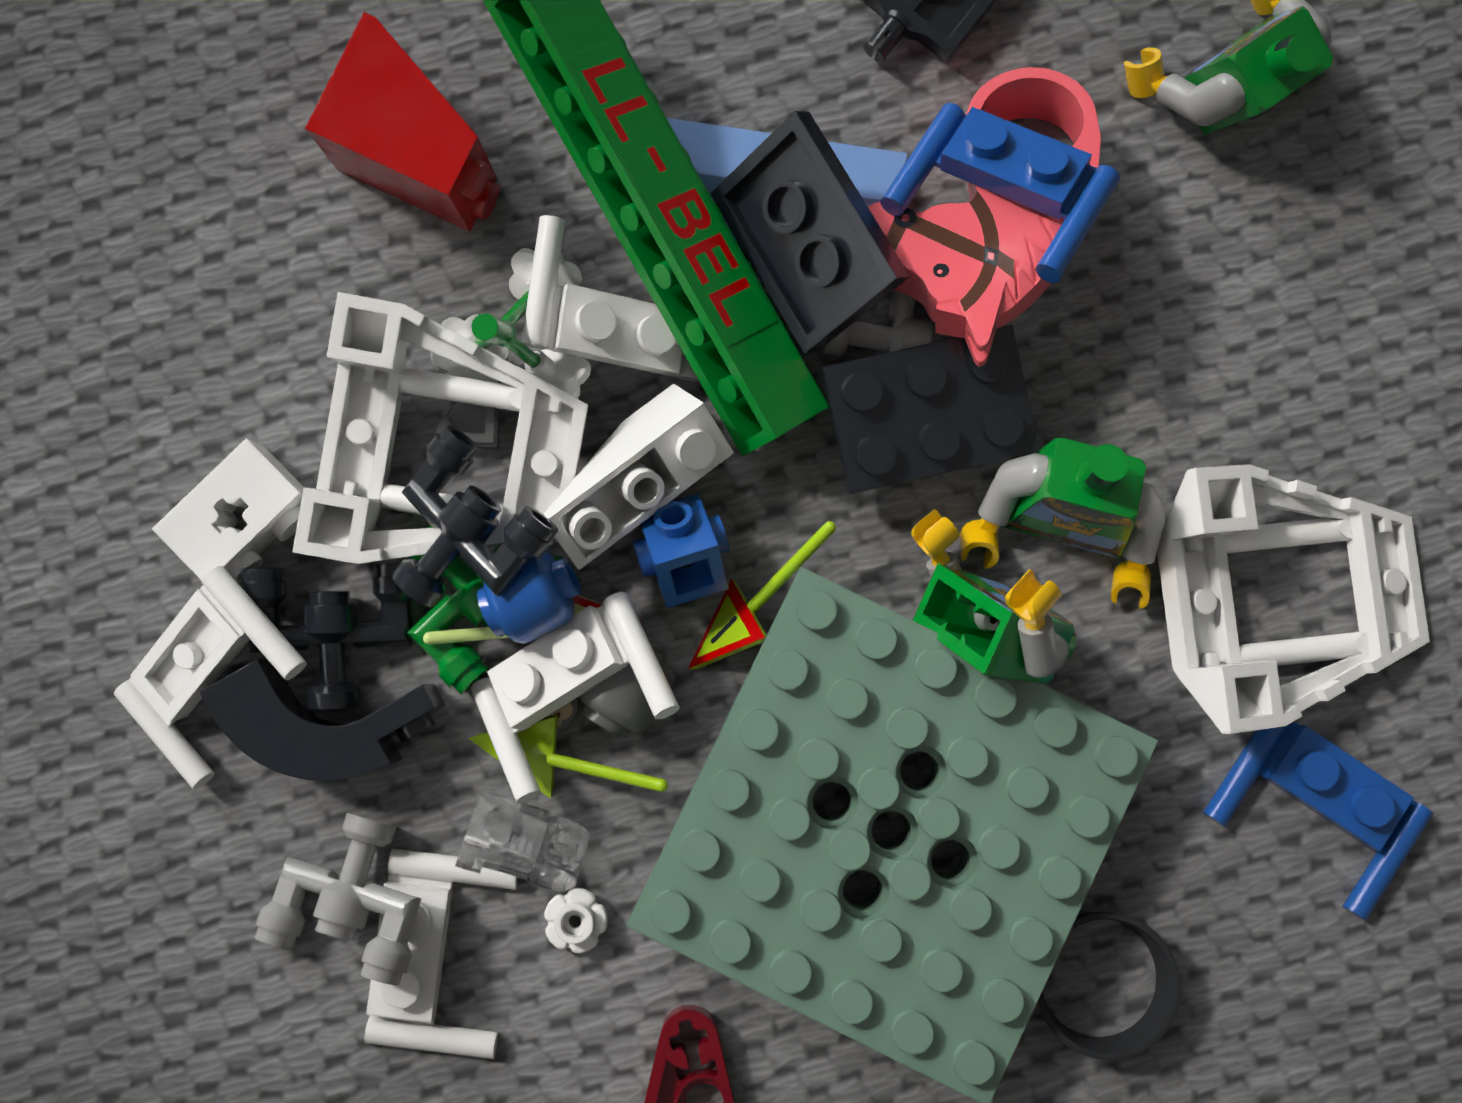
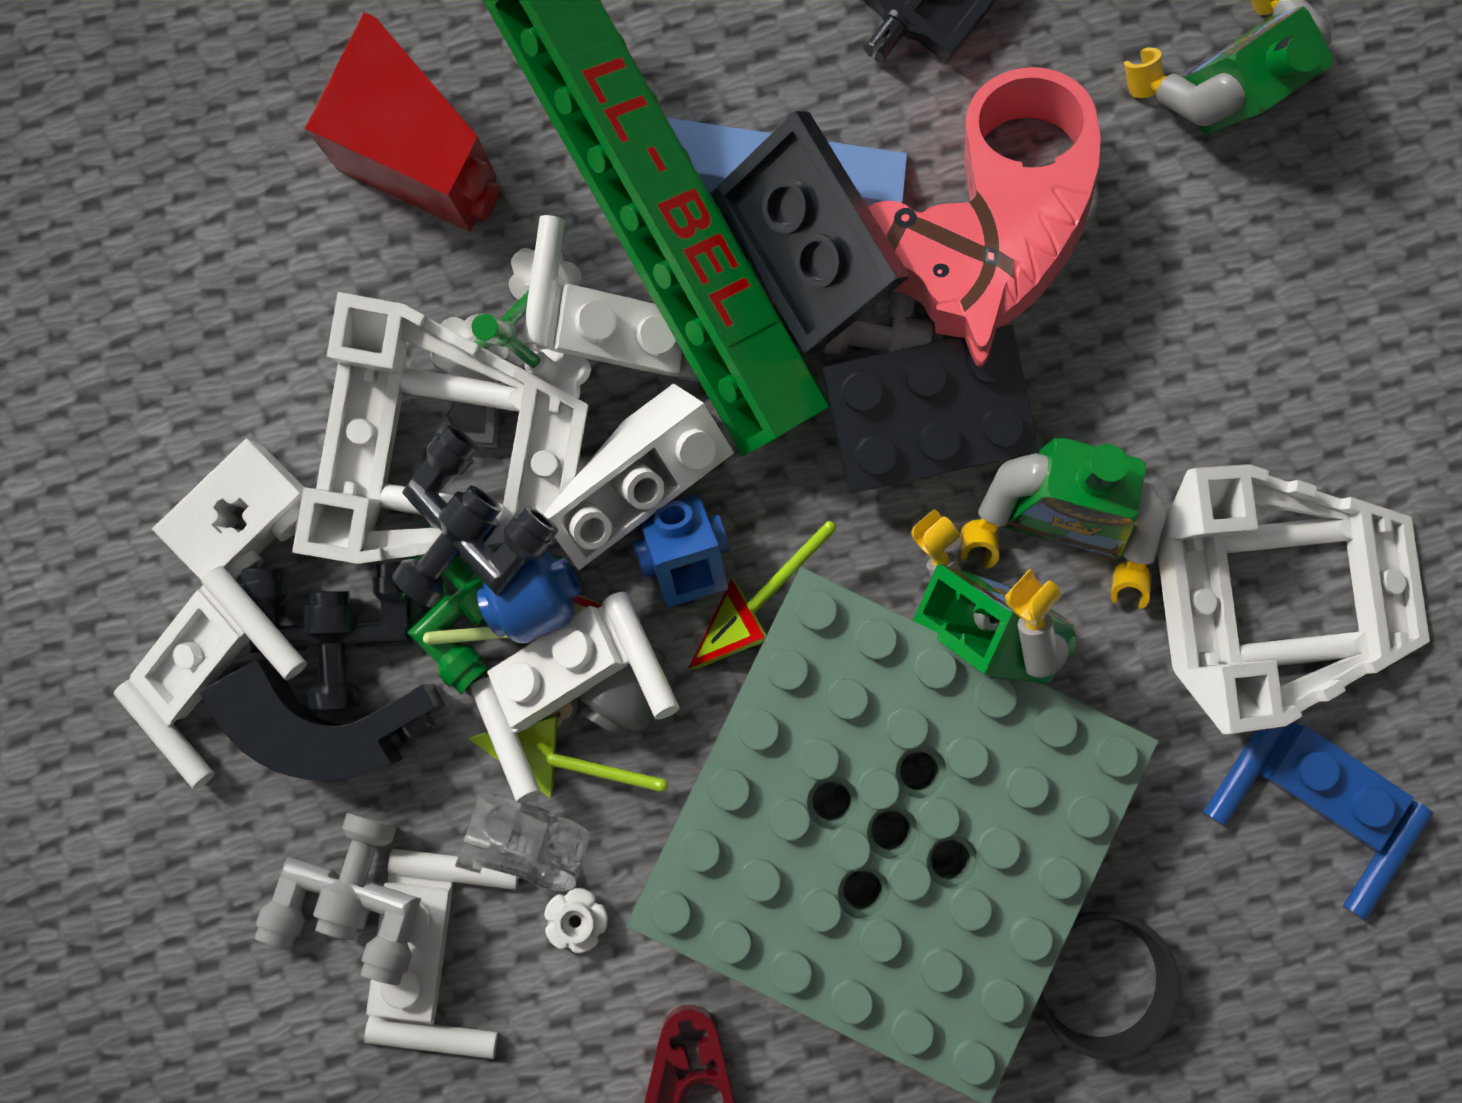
(1013, 165): blue plate -> none

